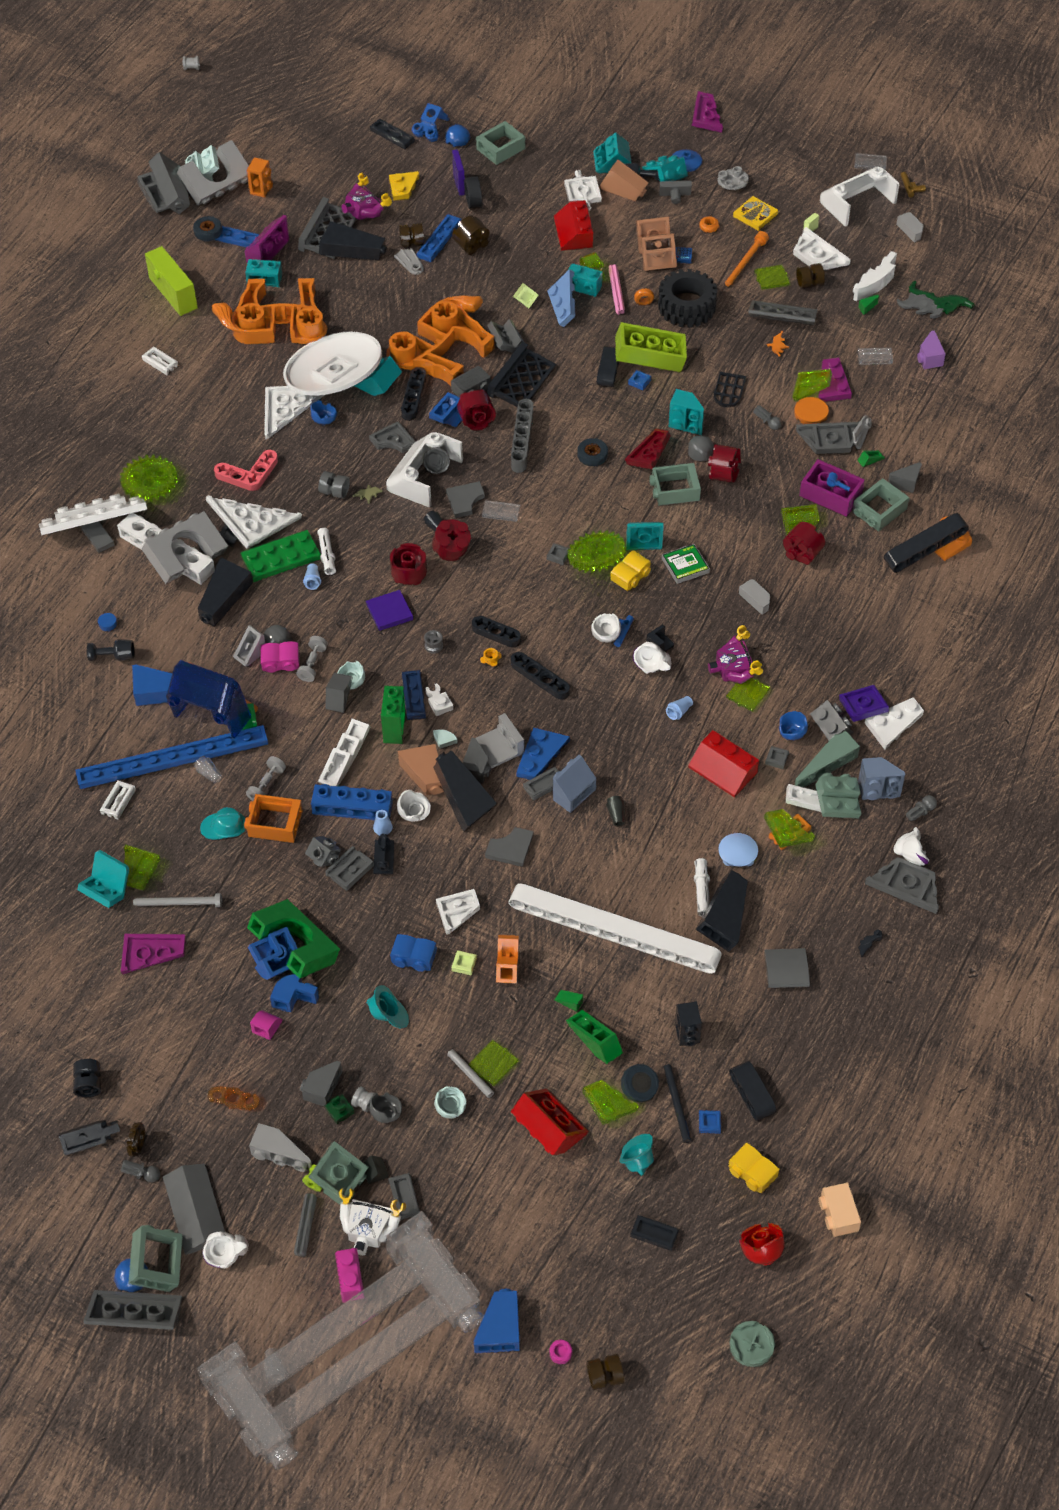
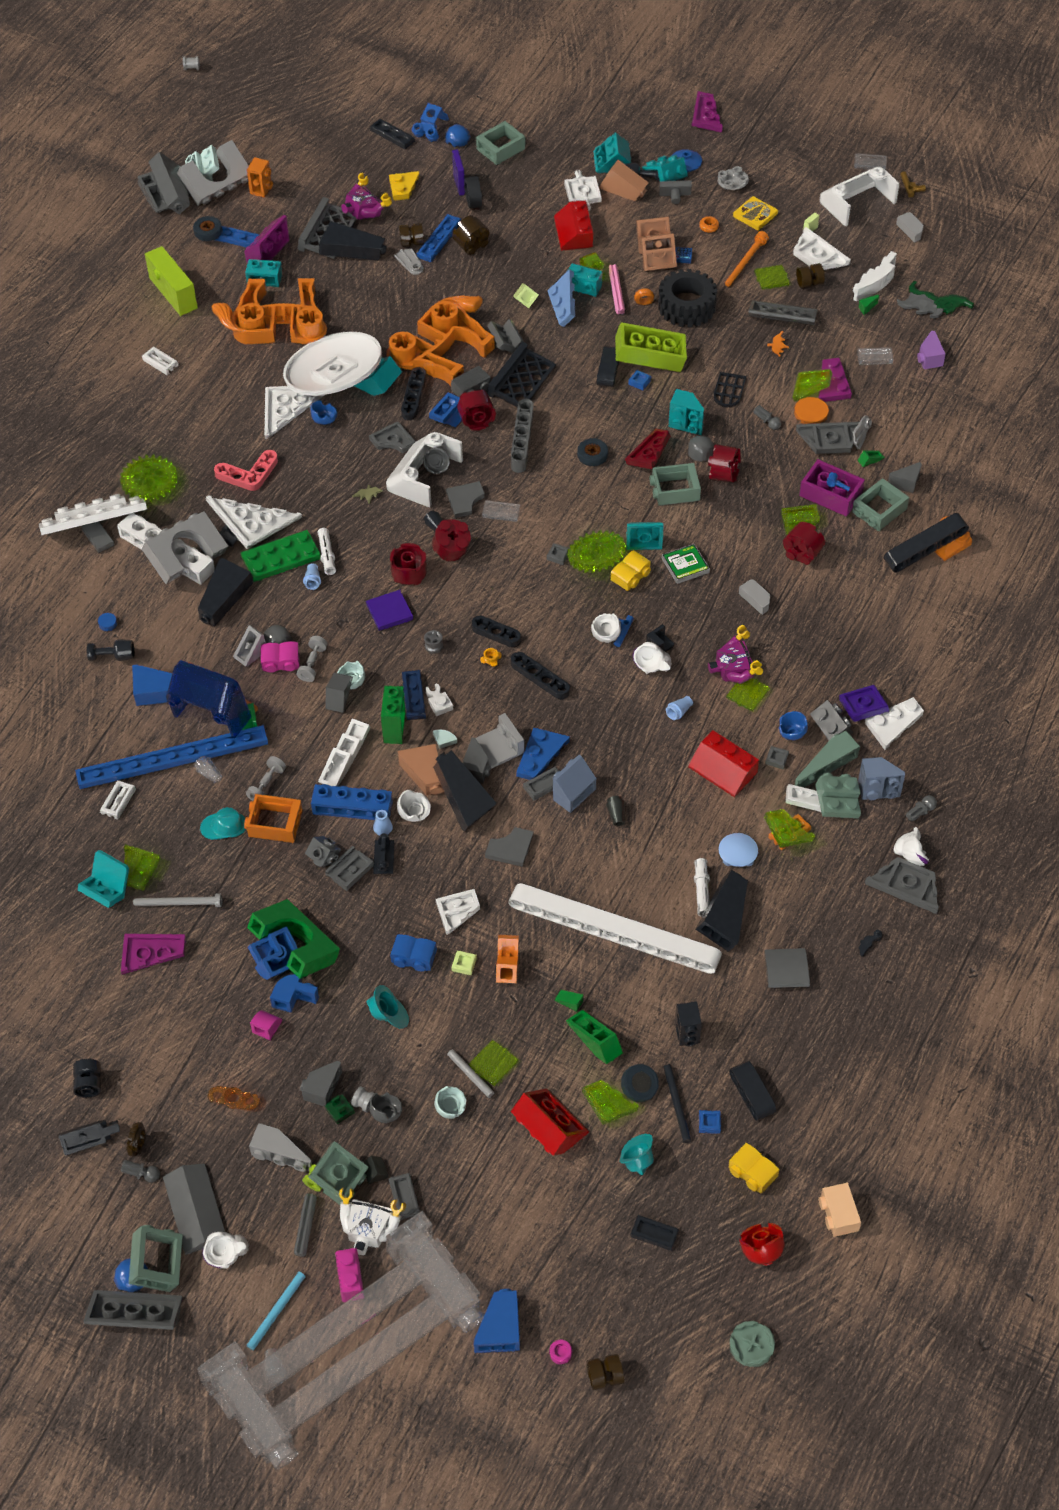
(278, 1307): none -> medium azure bar
(333, 484): dark grey wheel -> none

